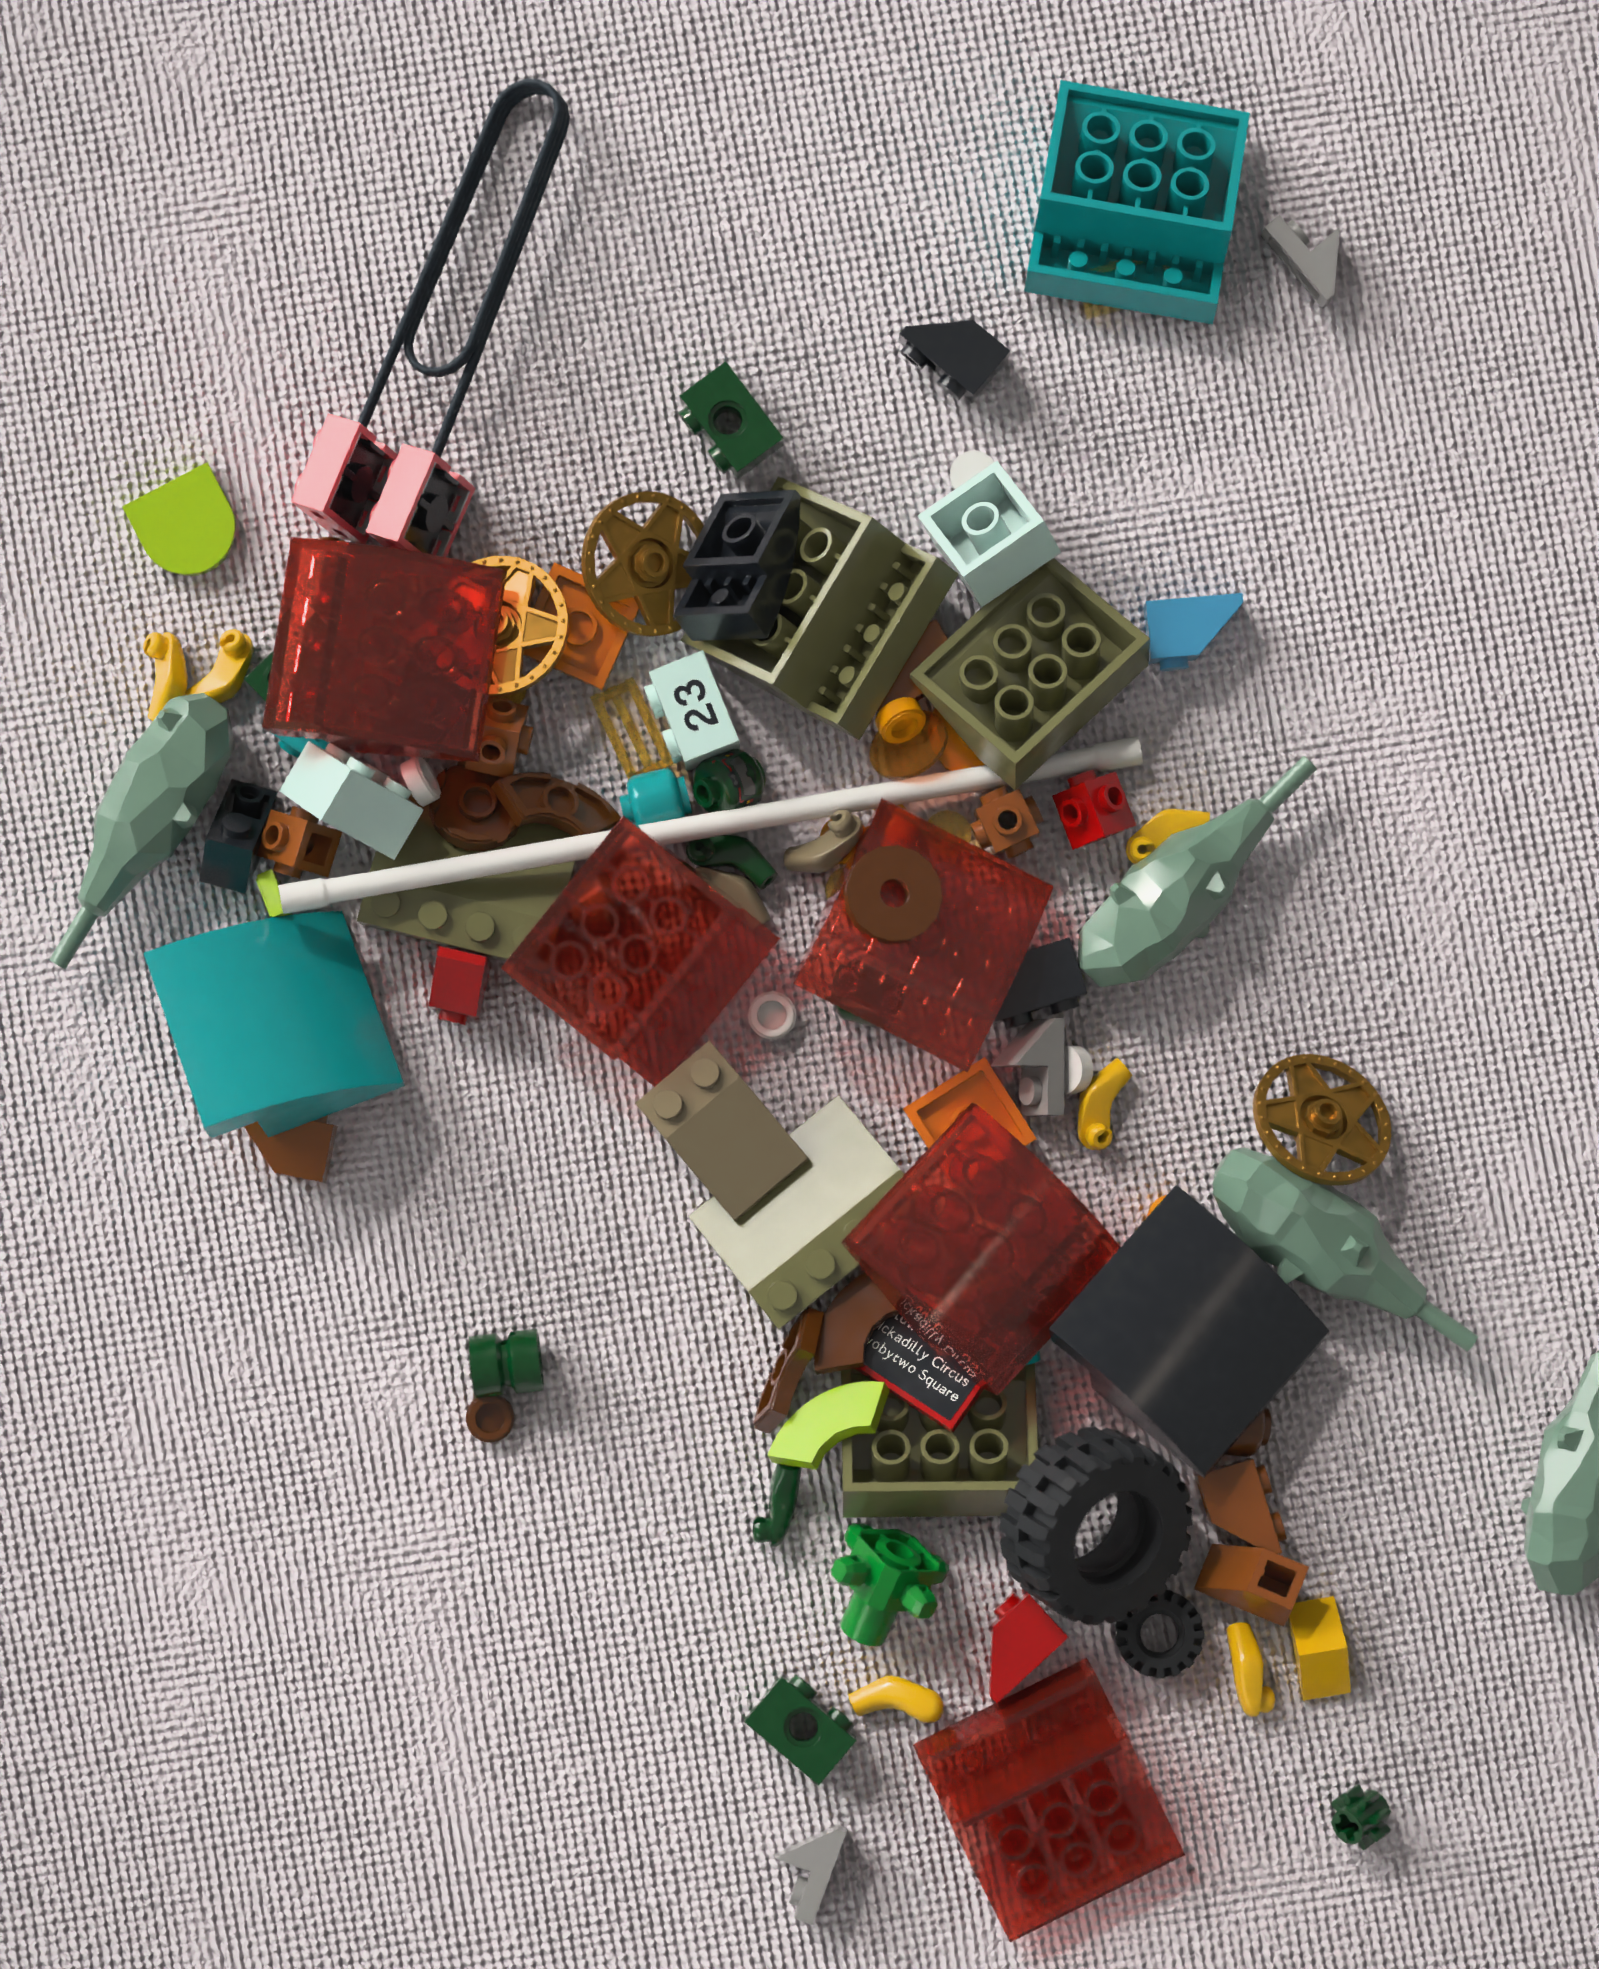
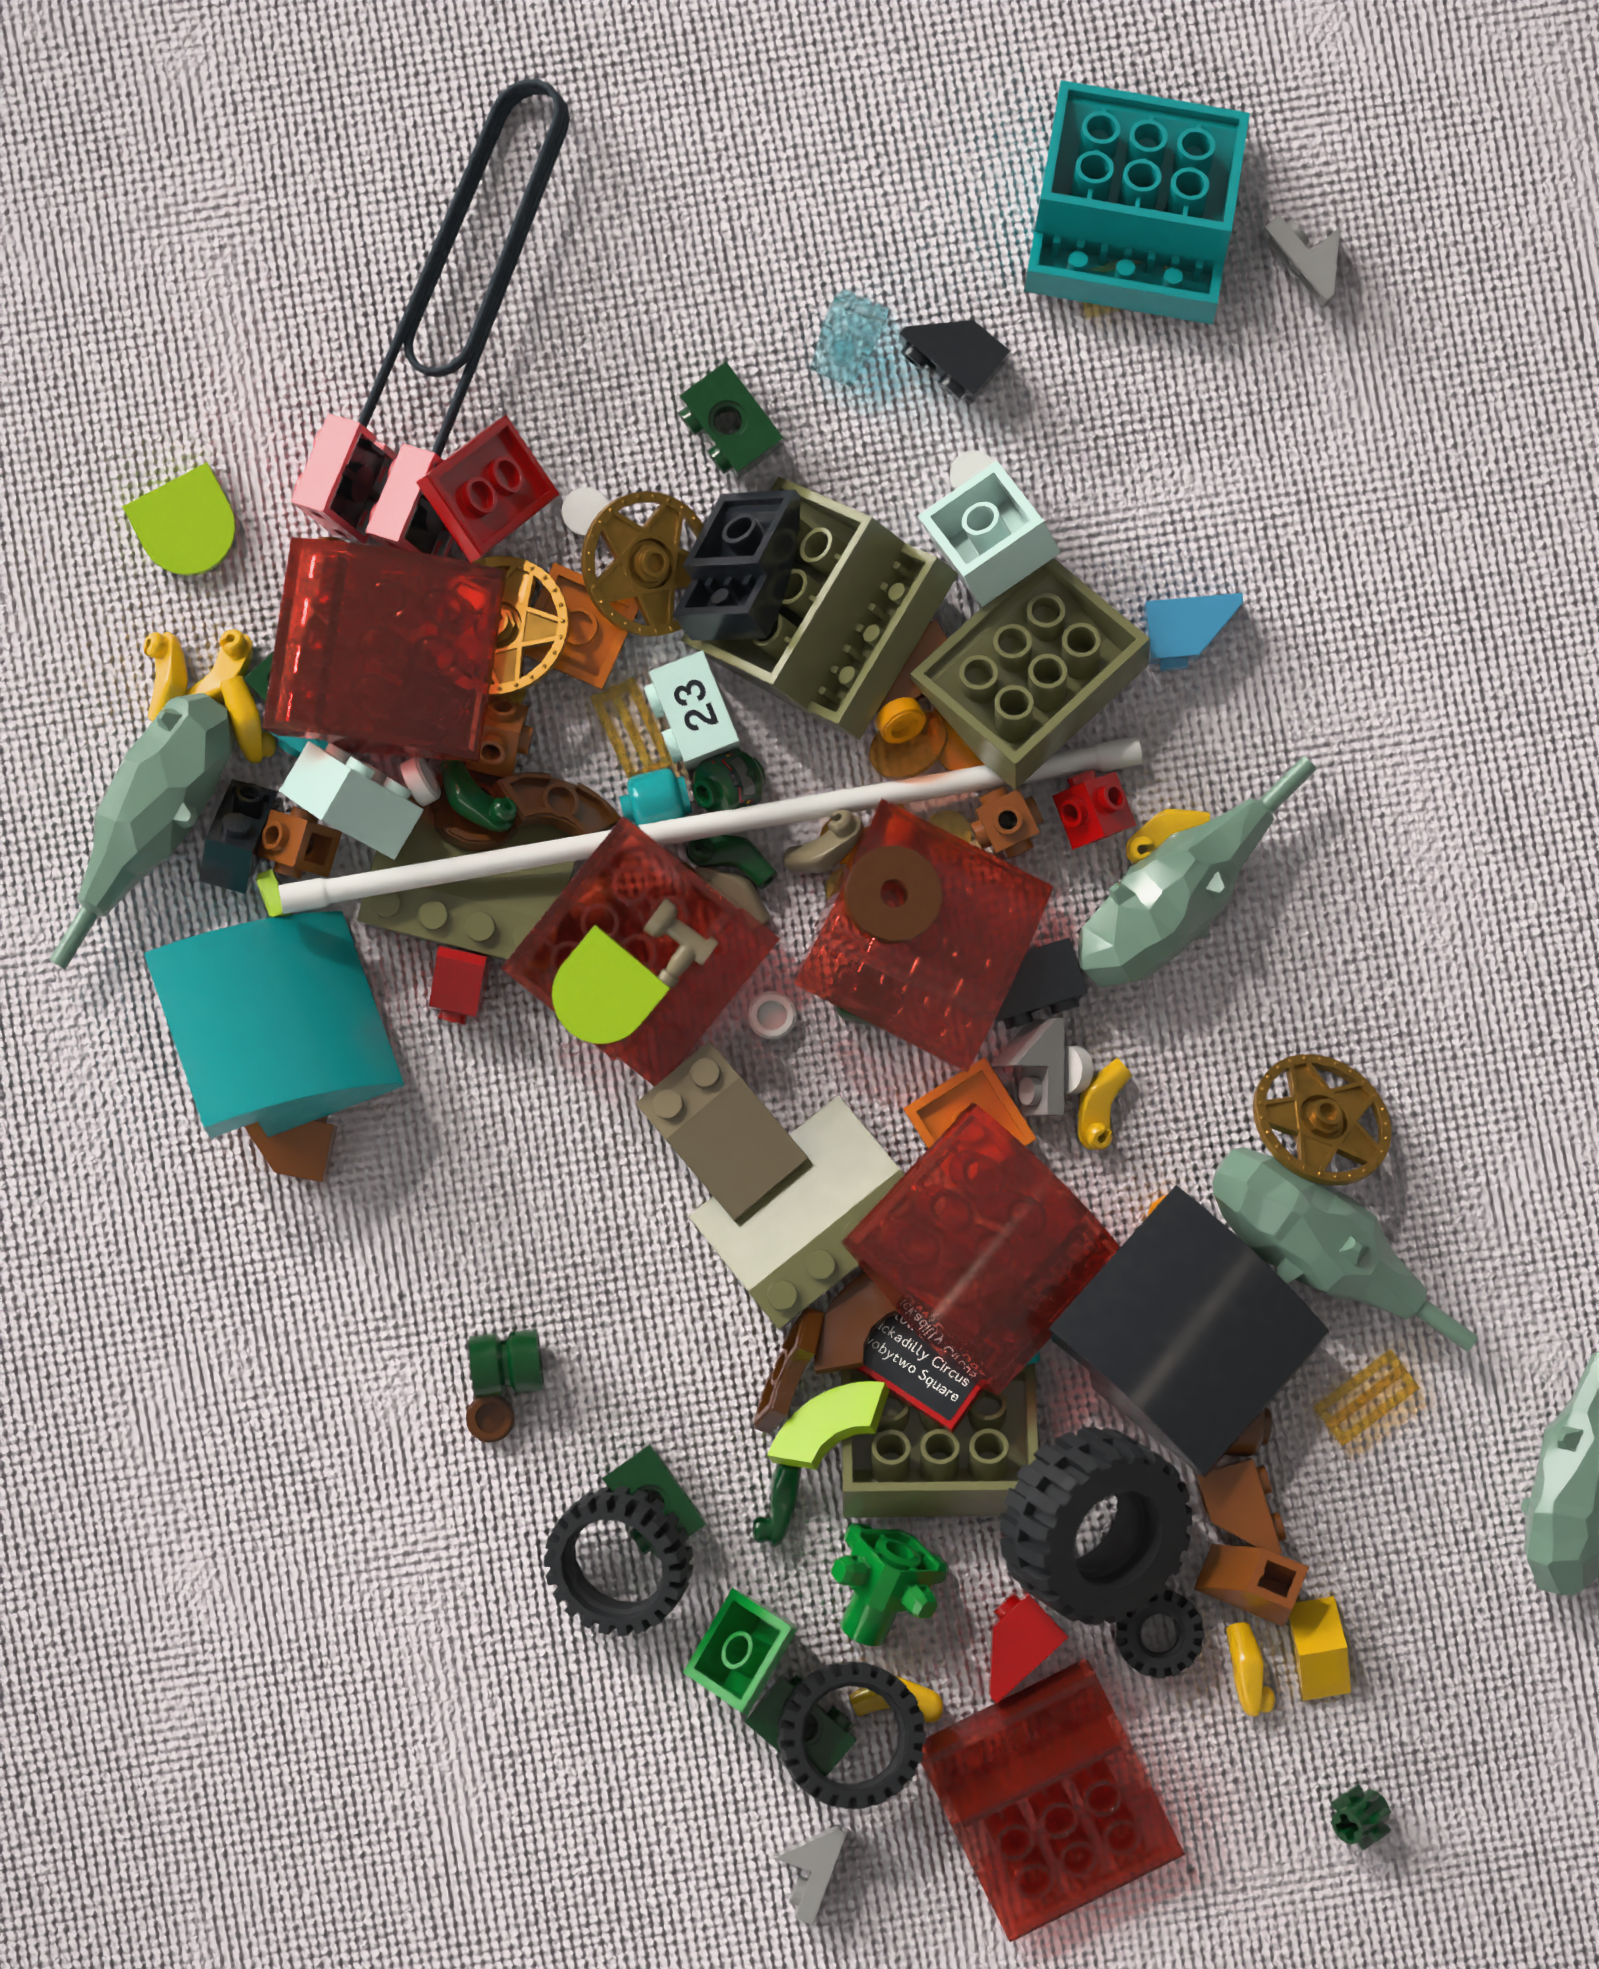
(246, 720): none -> yellow arm
(472, 801): none -> dark green arm
(488, 488): none -> red tile
(581, 508): none -> white tile
(583, 1596): none -> black tyre
(604, 990): none -> lime tile
(646, 1472): none -> dark green brick
(691, 947): none -> dark tan piece
(740, 1650): none -> green slope
(848, 337): none -> clear light blue hand
(909, 1744): none -> black tyre
(1333, 1422): none -> clear yellow tile

